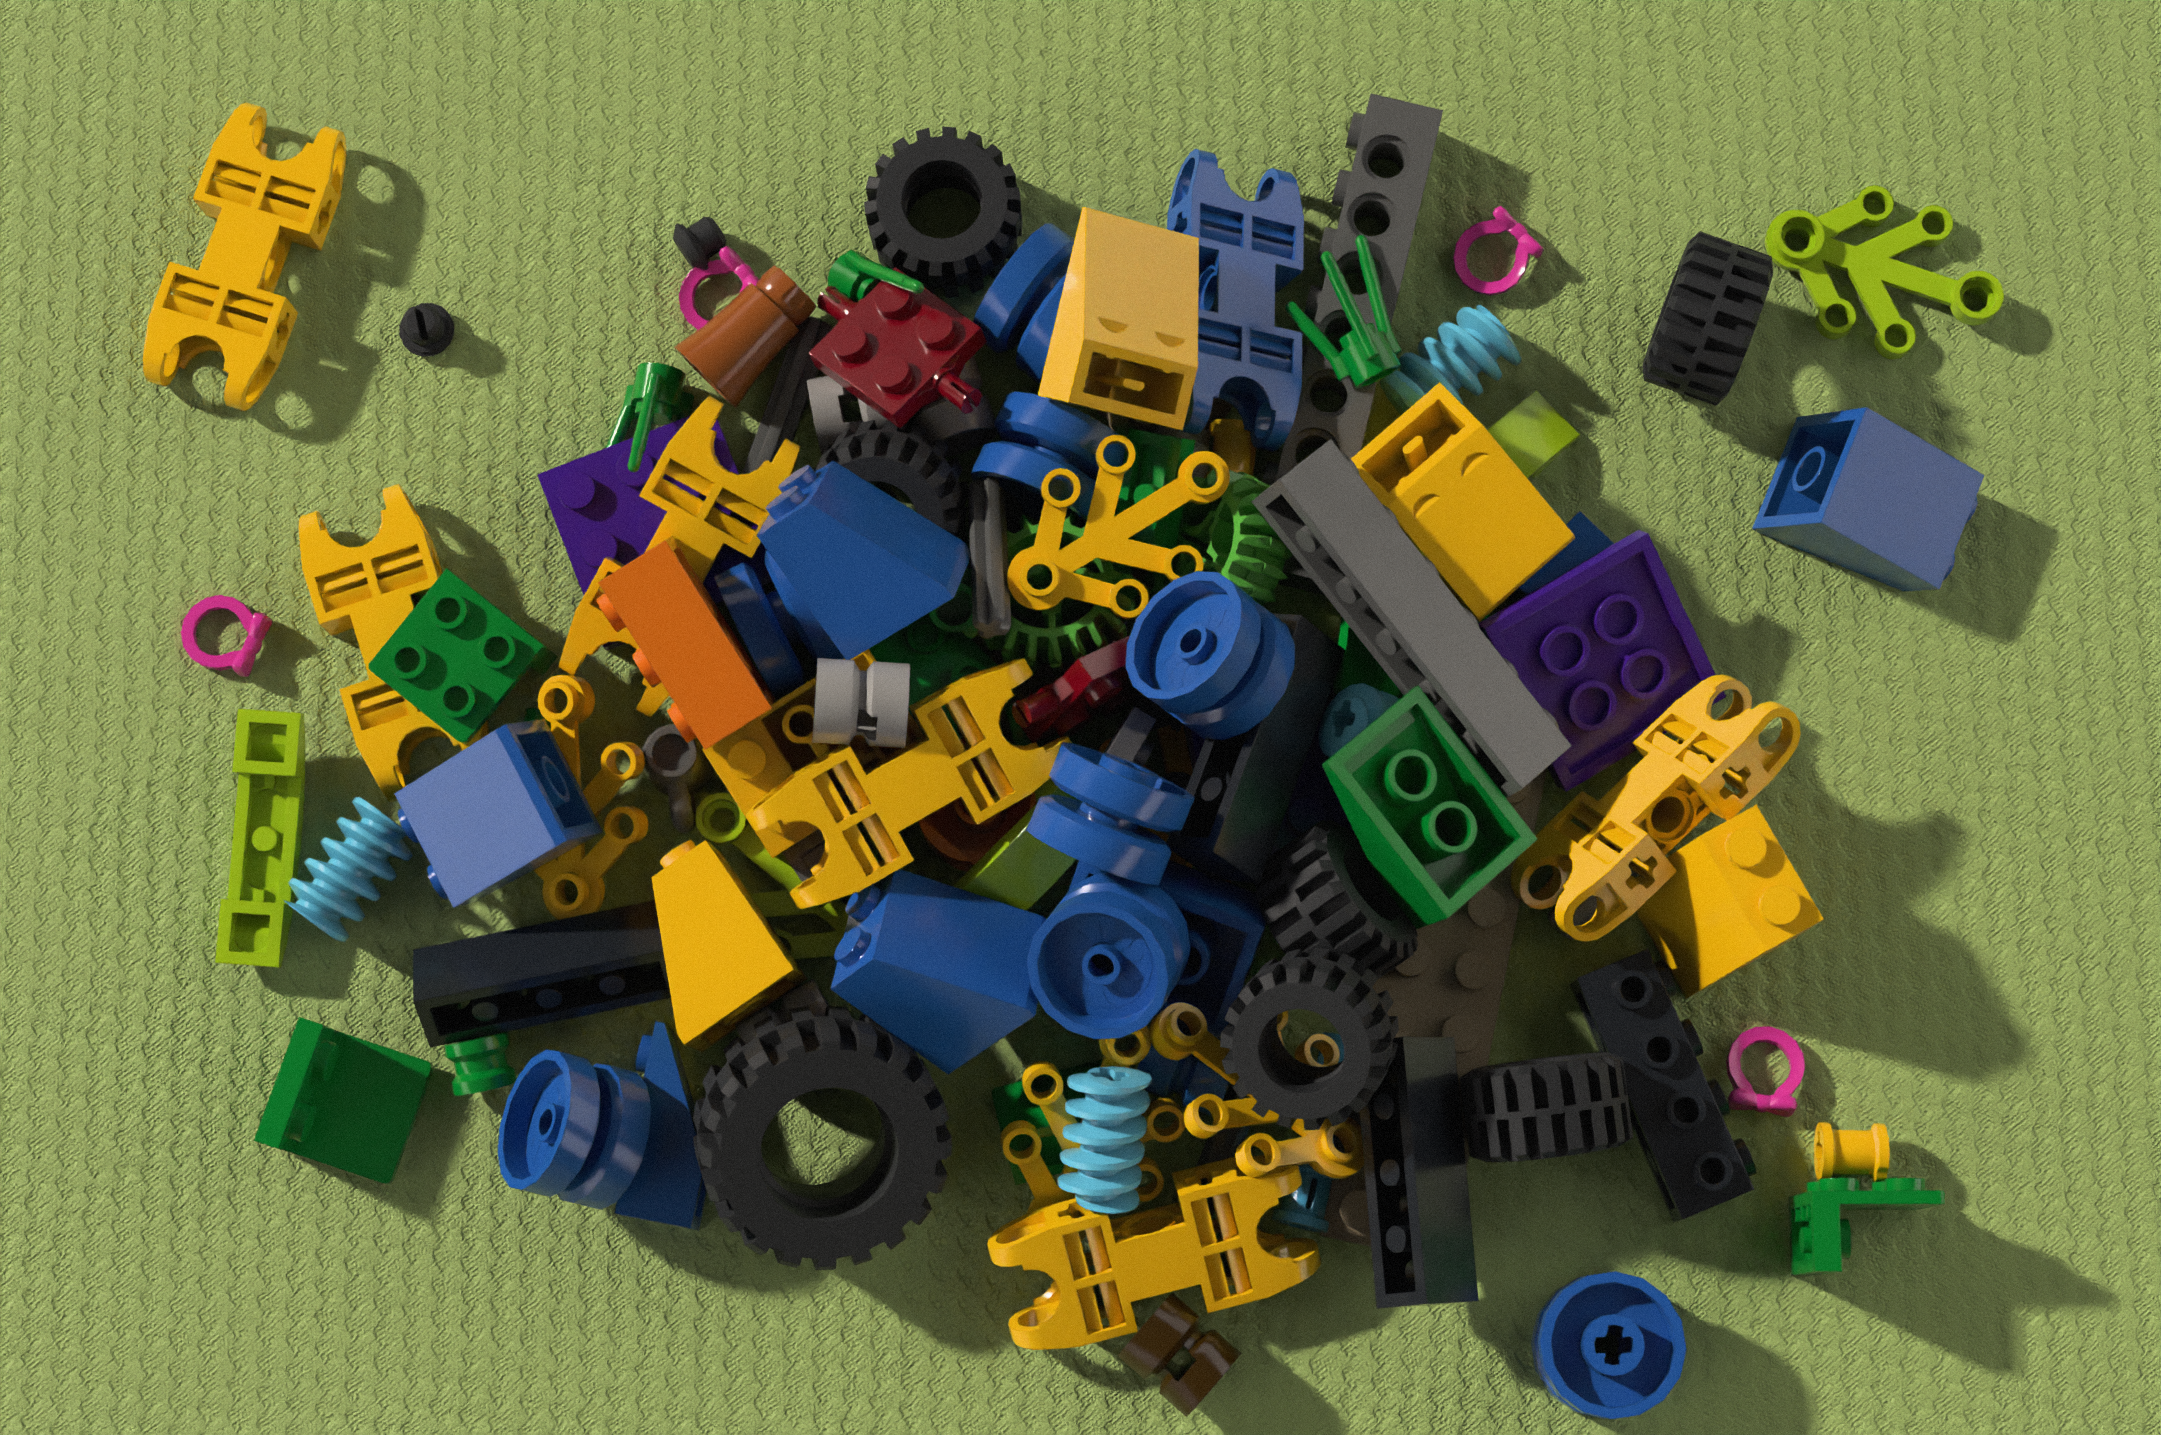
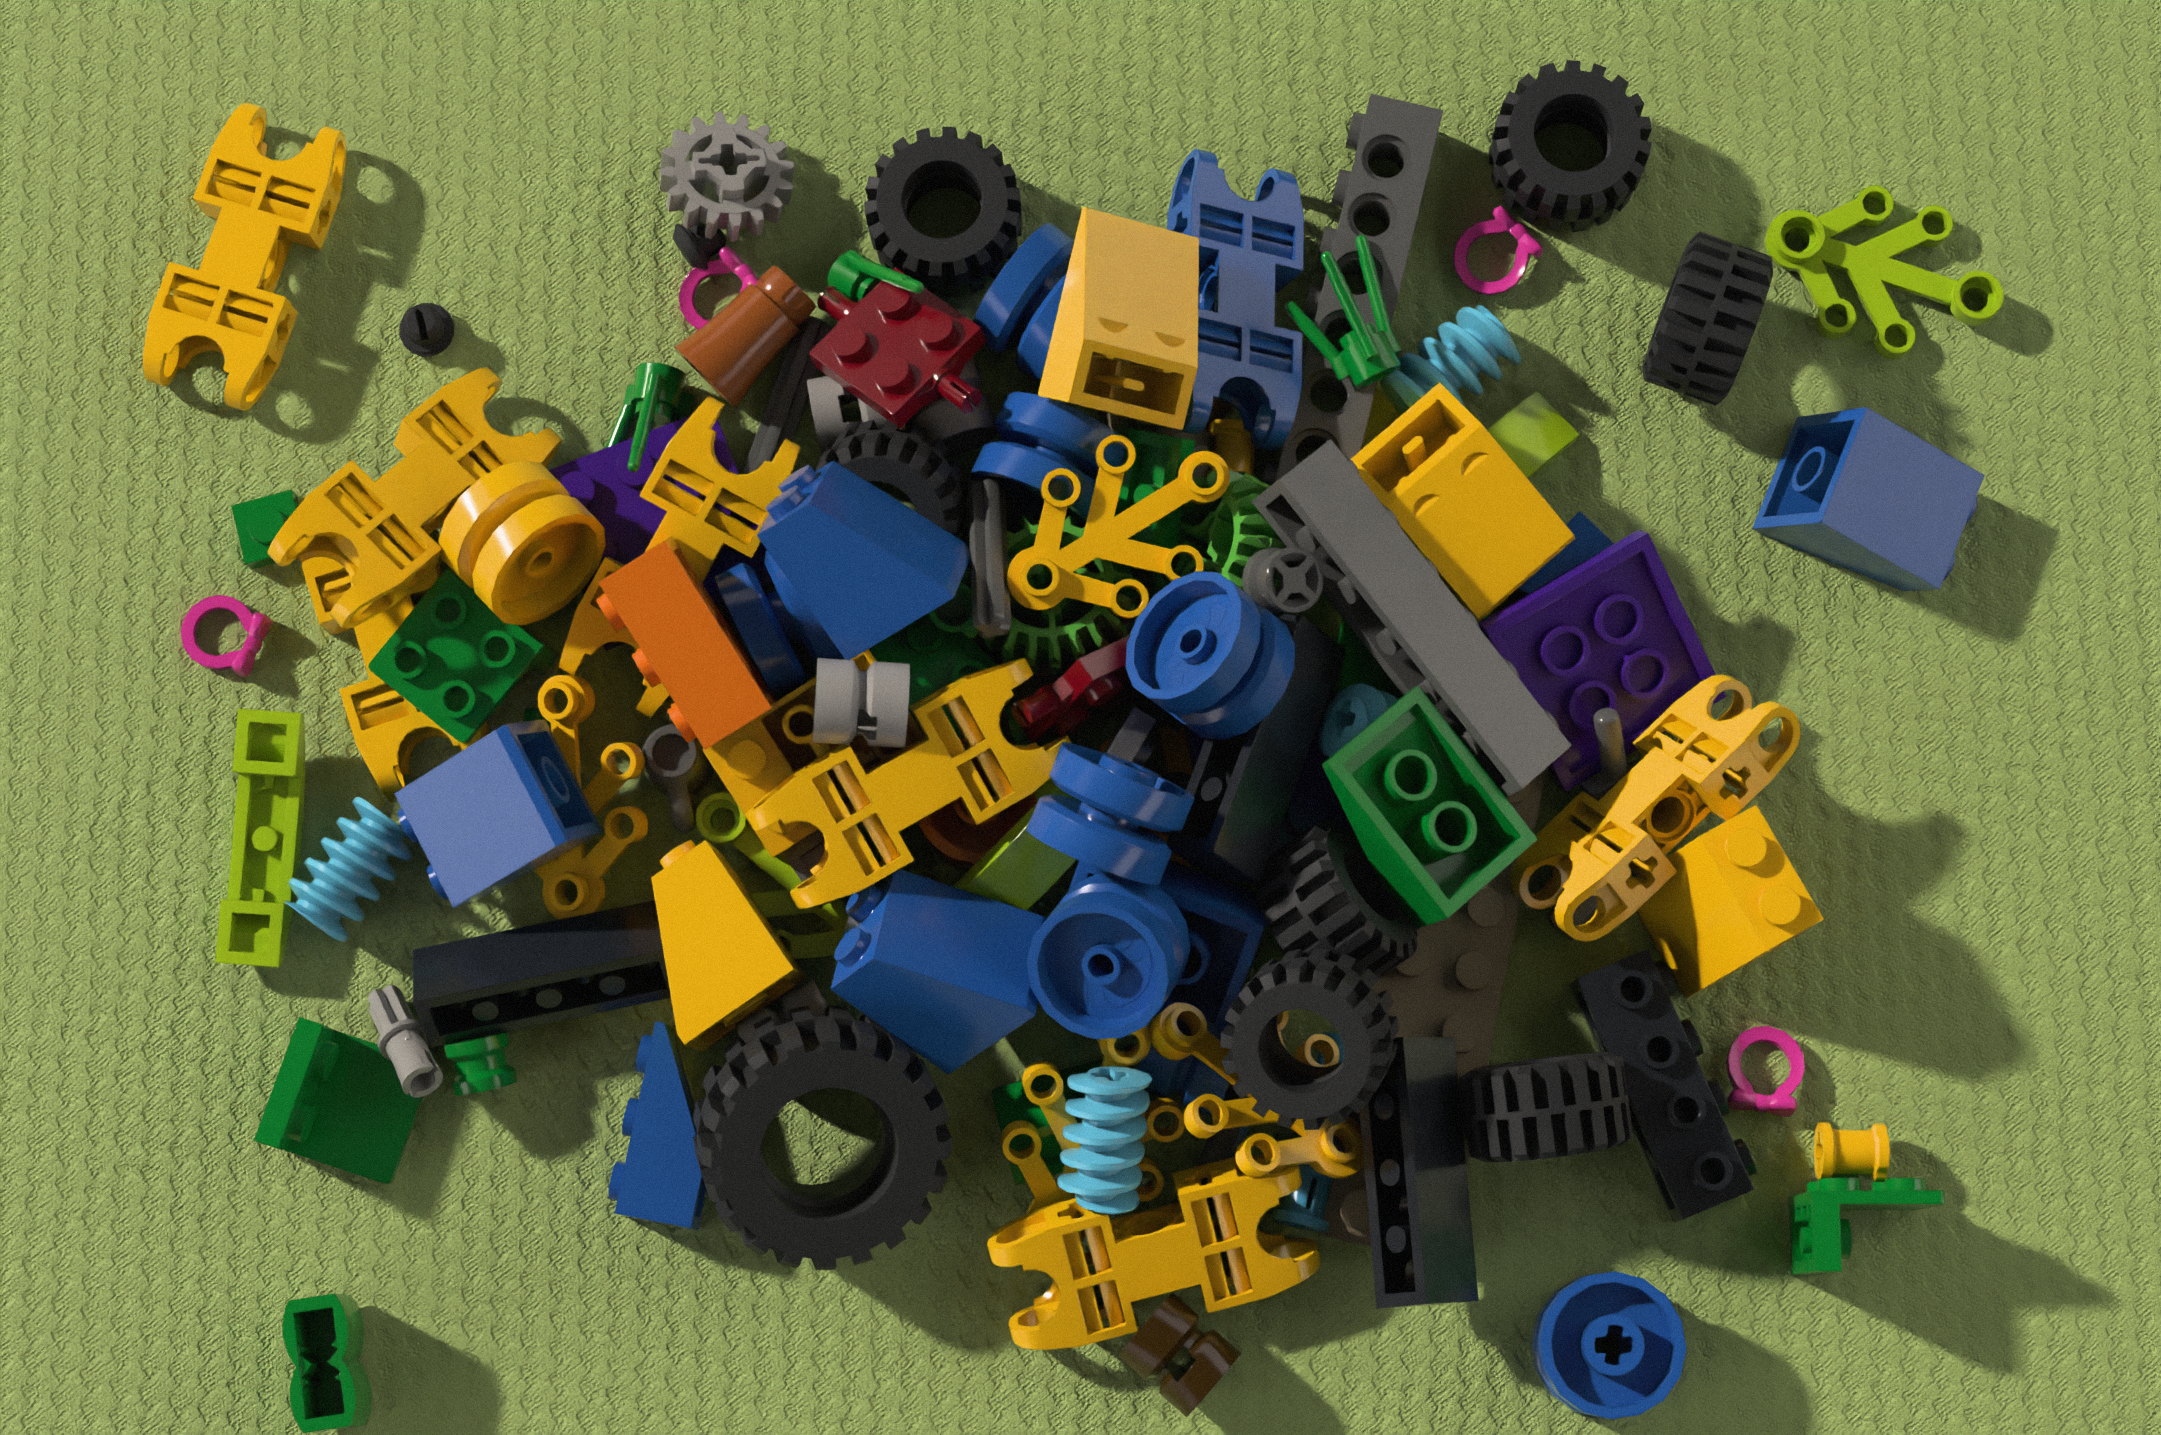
(259, 523): none -> green plate
(325, 1345): none -> green brick
(386, 524): none -> yellow piece
(404, 1042): none -> light grey axle
(522, 542): none -> yellow wheel
(574, 1129): blue wheel -> none
(721, 175): none -> light grey gear
(1298, 579): none -> dark grey wheel
(1580, 100): none -> black tyre
(1611, 754): none -> dark grey bar

